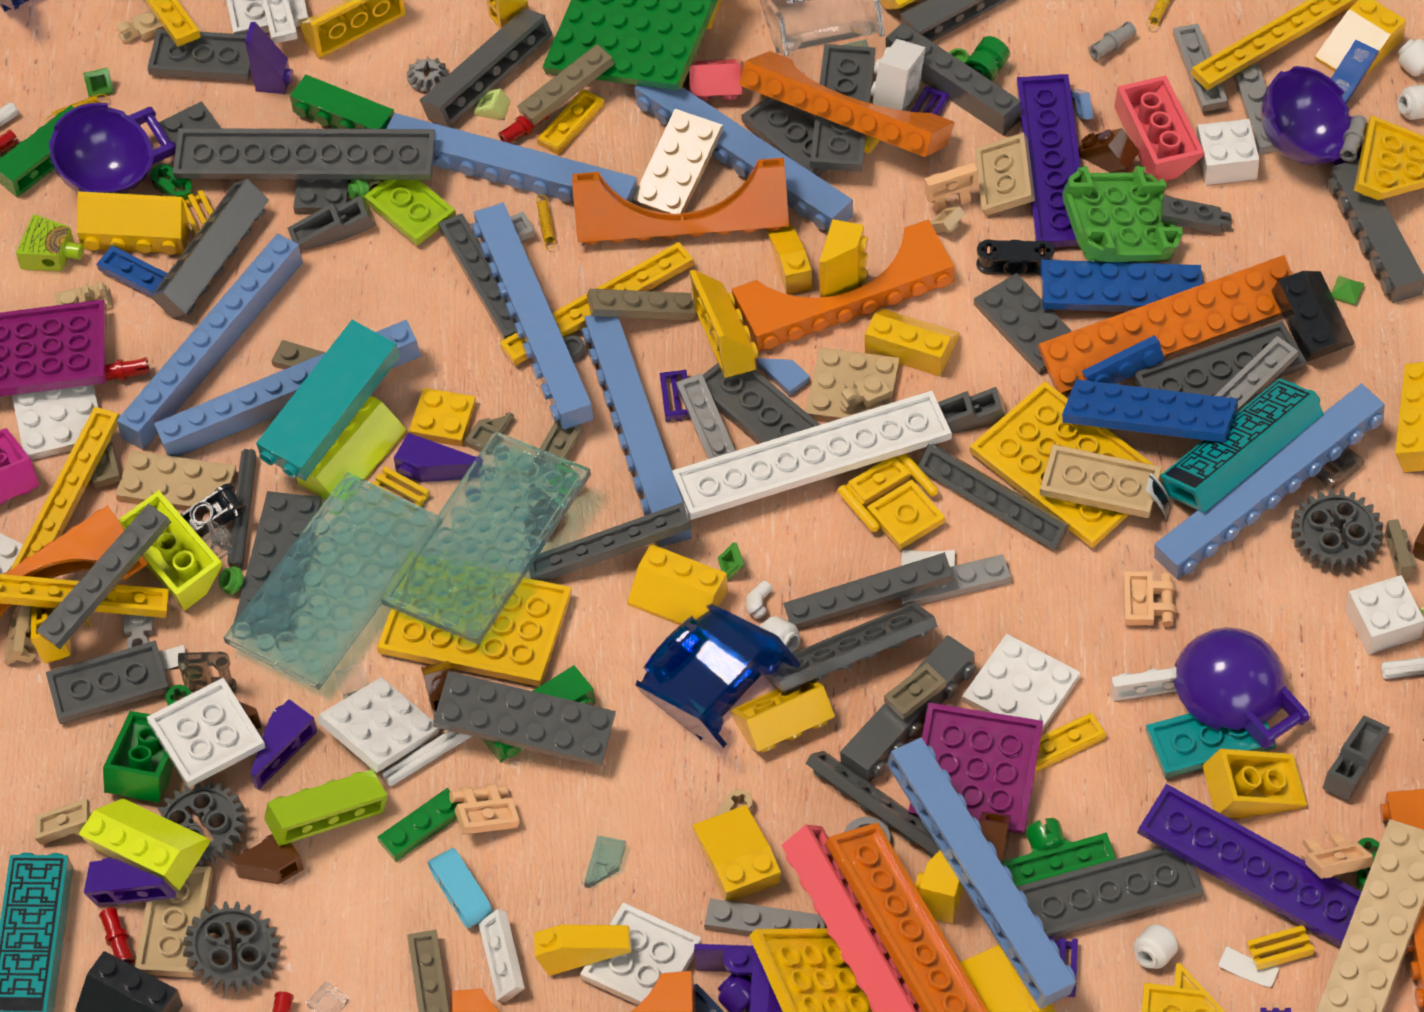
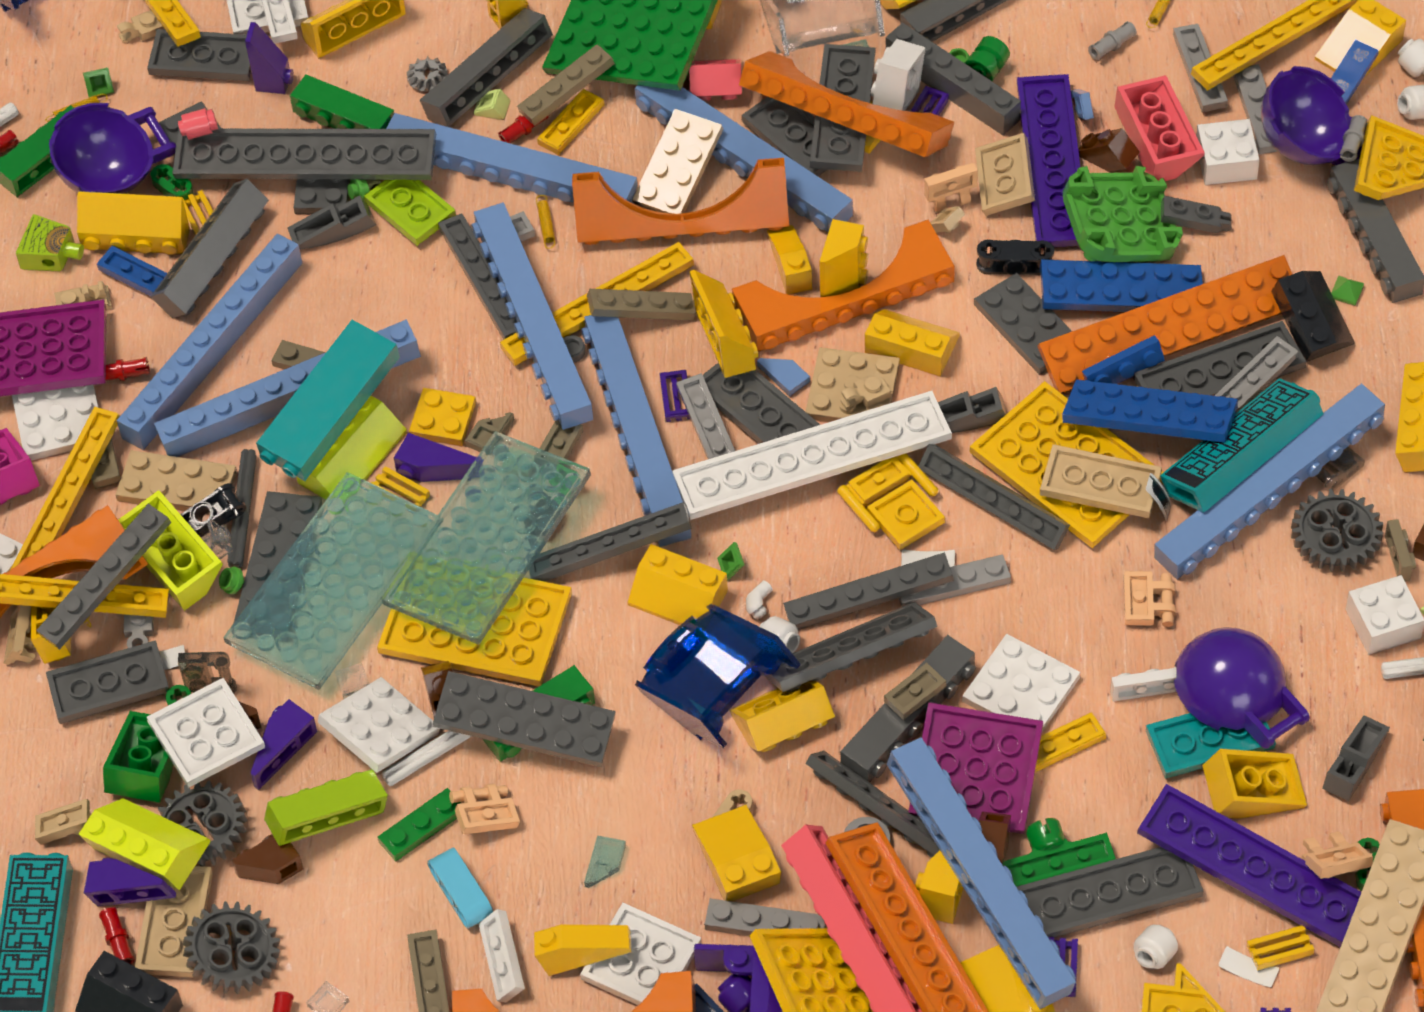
(198, 123): none -> coral brick

